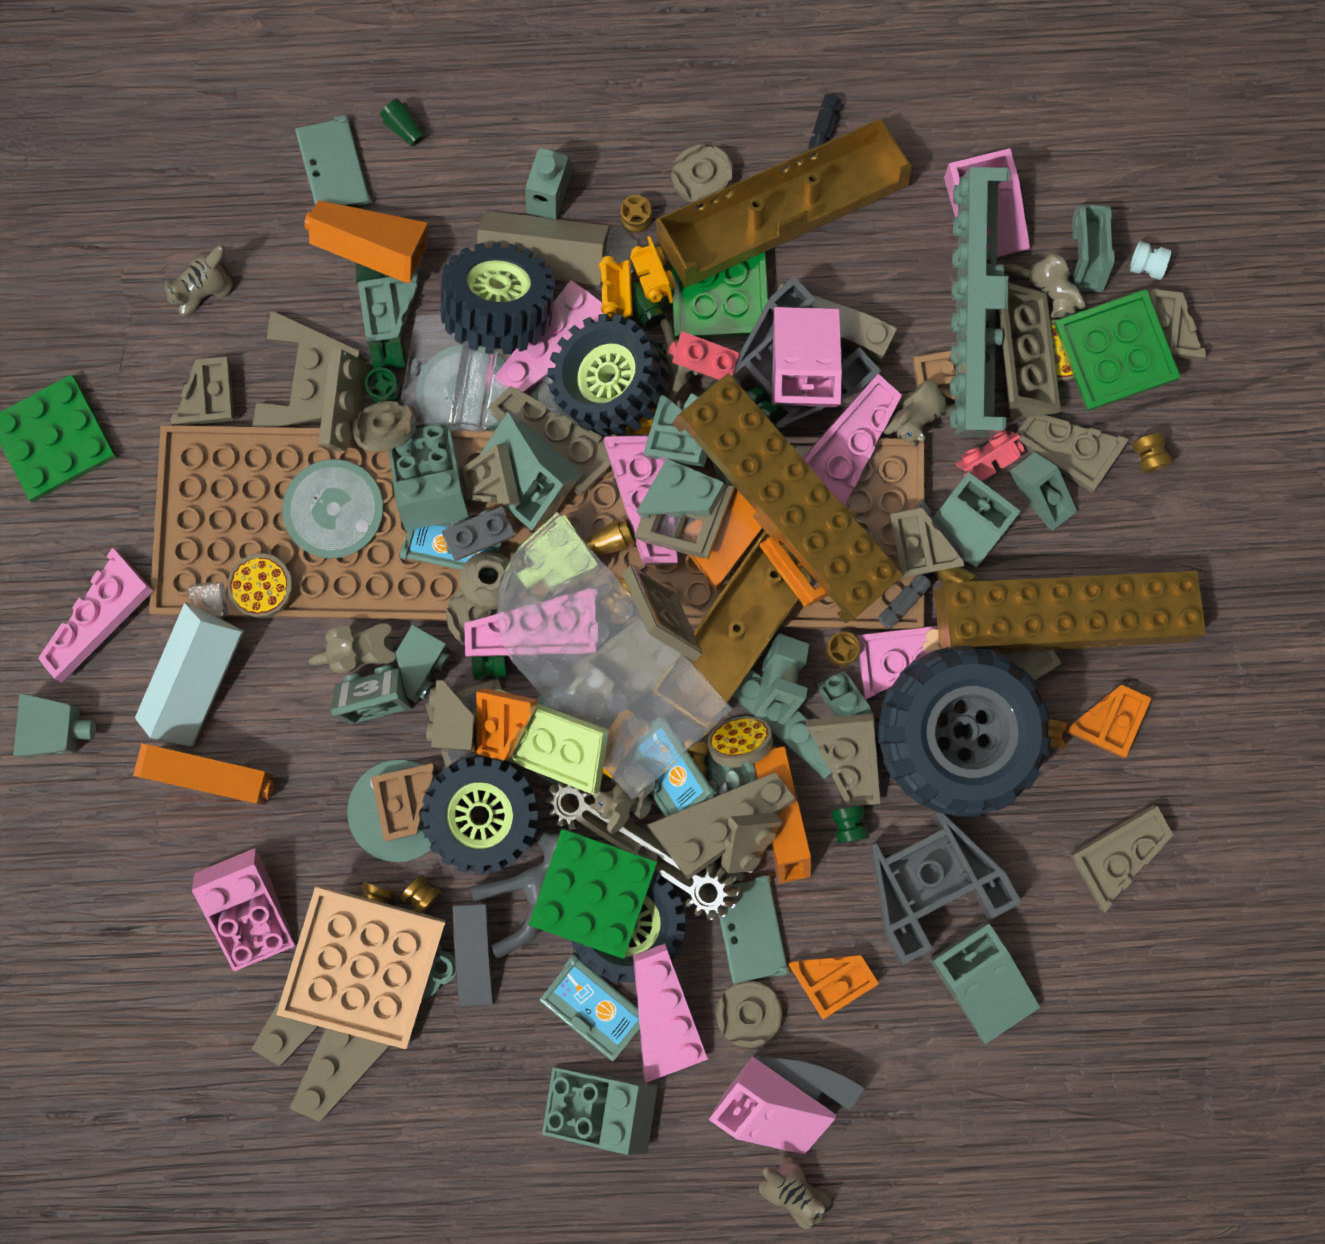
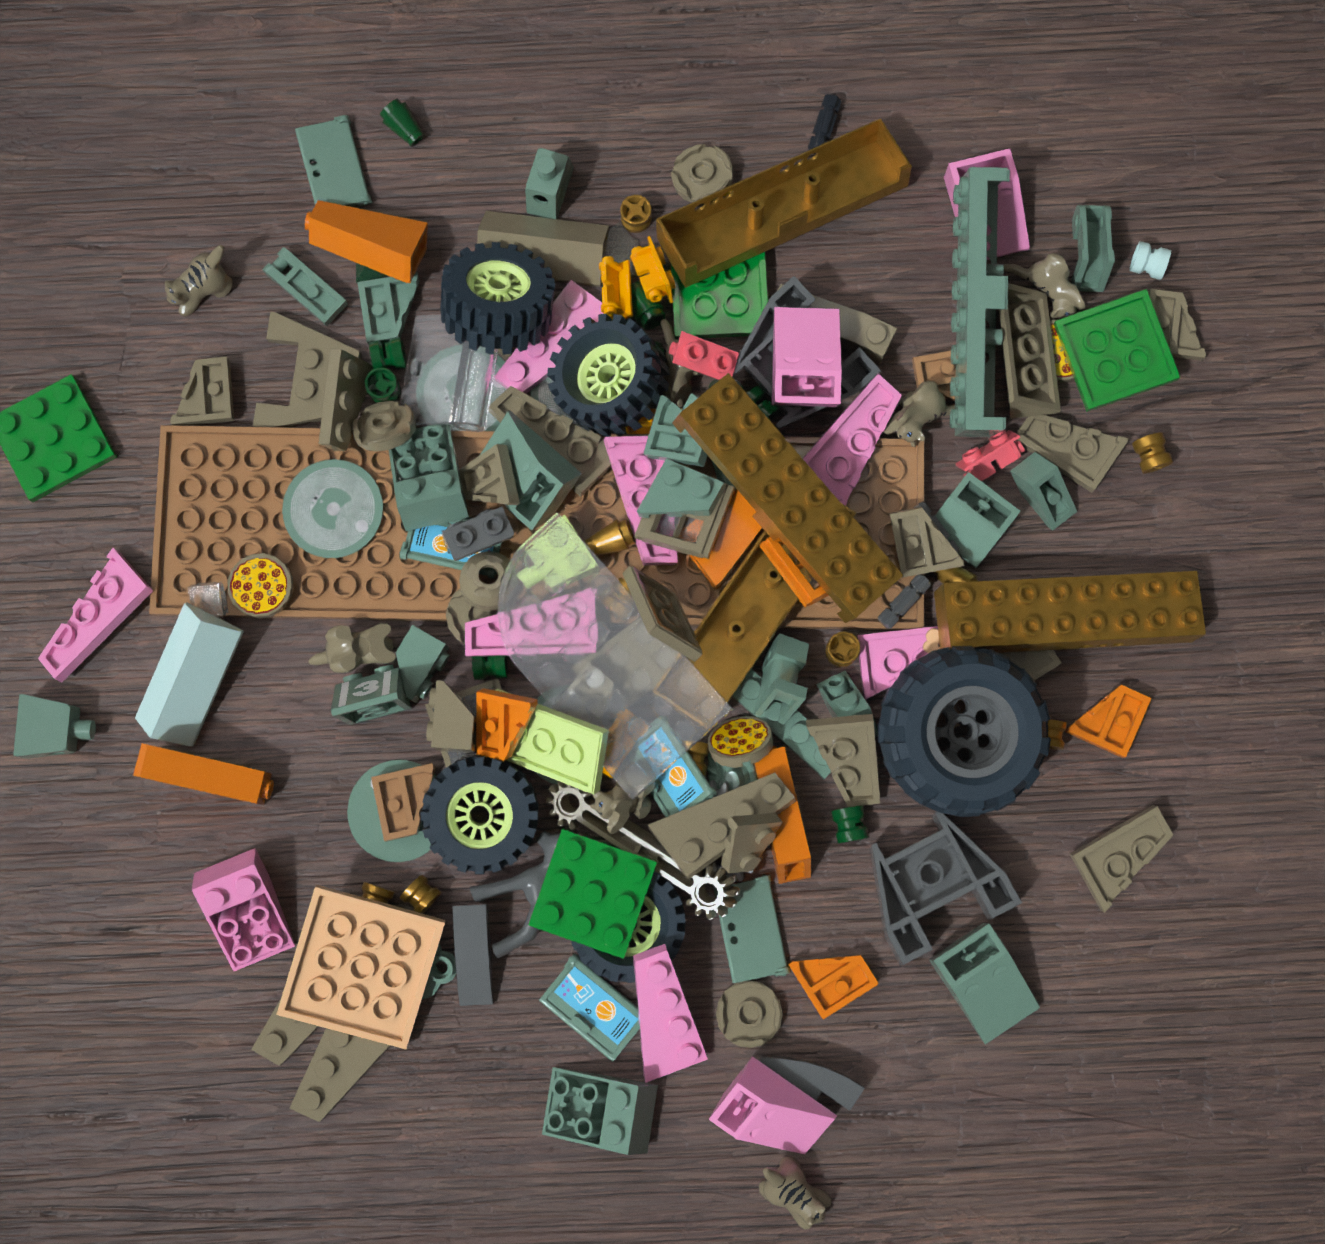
(306, 287): none -> sand green plate

